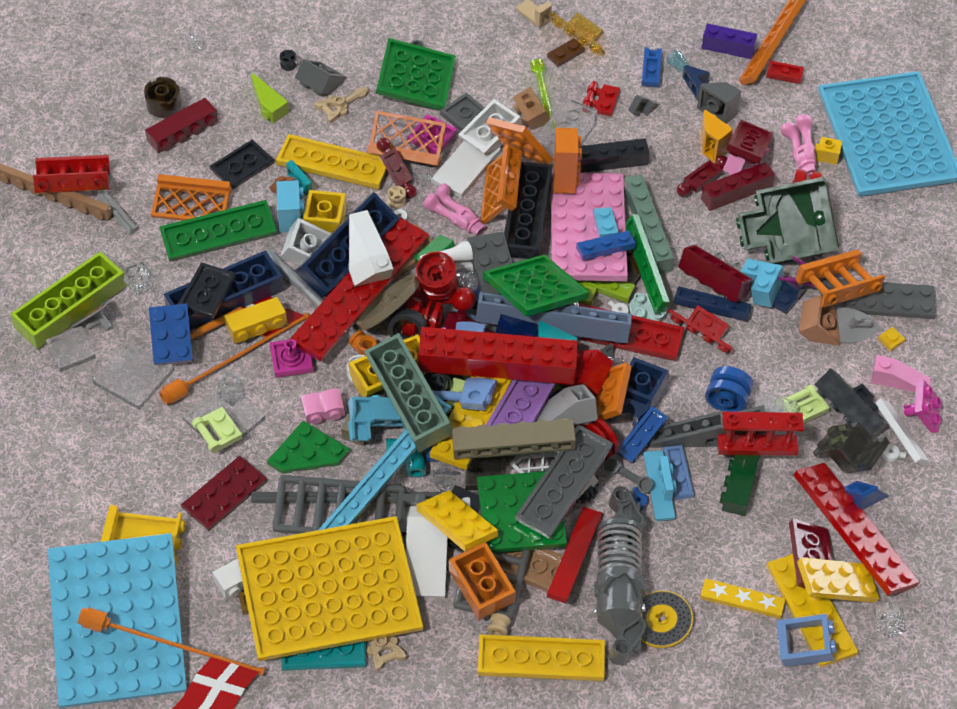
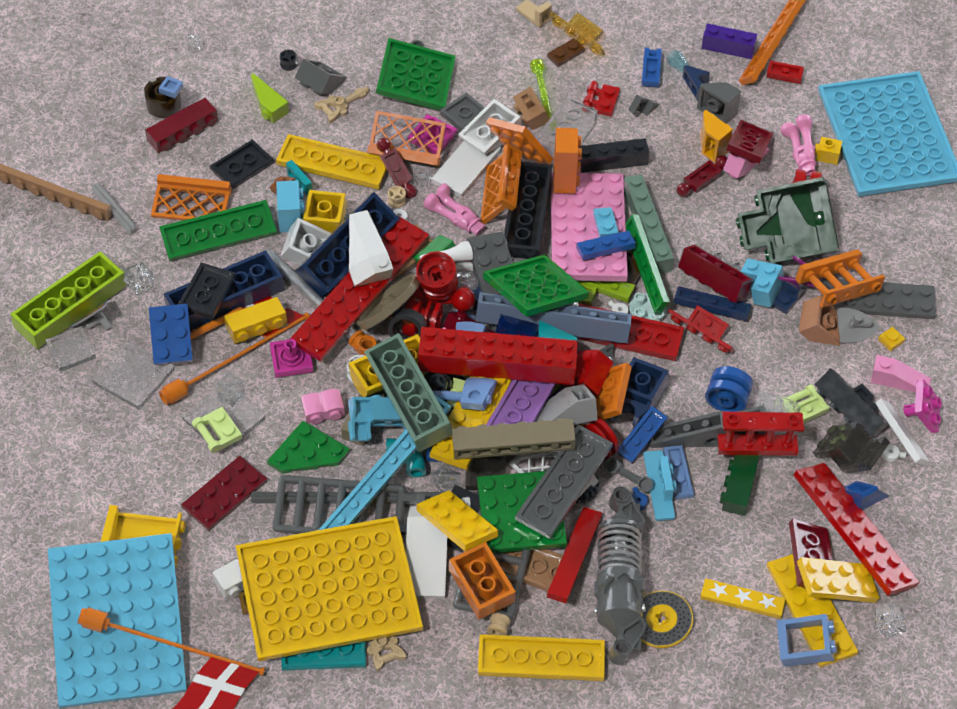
(71, 173): red fence -> none
(171, 87): none -> medium blue plate
(737, 186): dark red brick -> none

